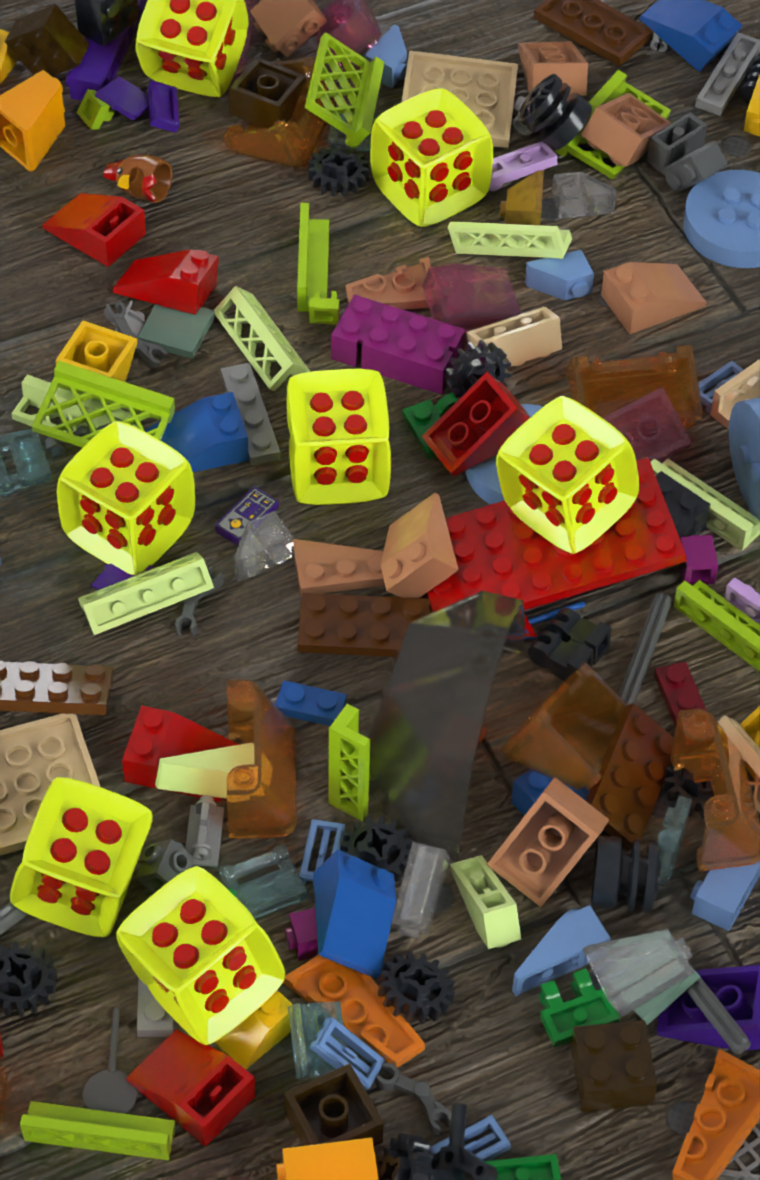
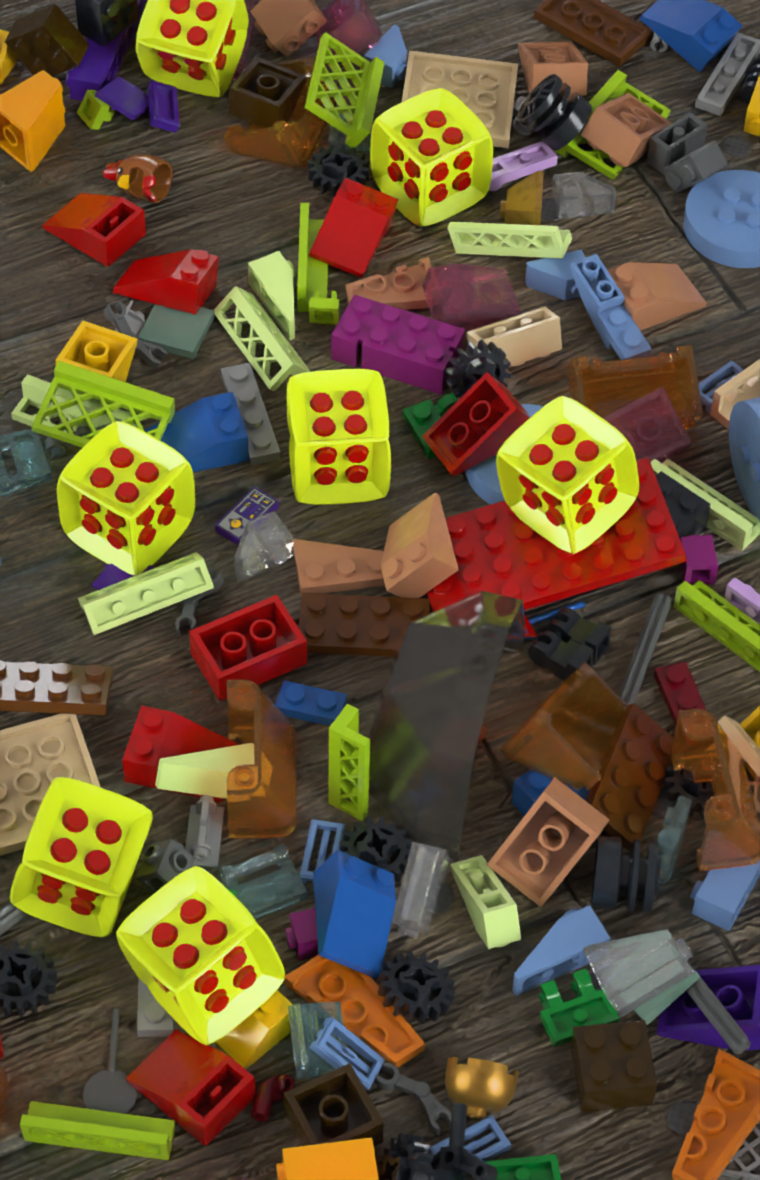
(248, 645): none -> red brick
(270, 1093): none -> dark red arm
(273, 283): none -> yellowish green slope
(354, 227): none -> red slope
(480, 1085): none -> pearl gold cylinder
(606, 309): none -> medium blue slope

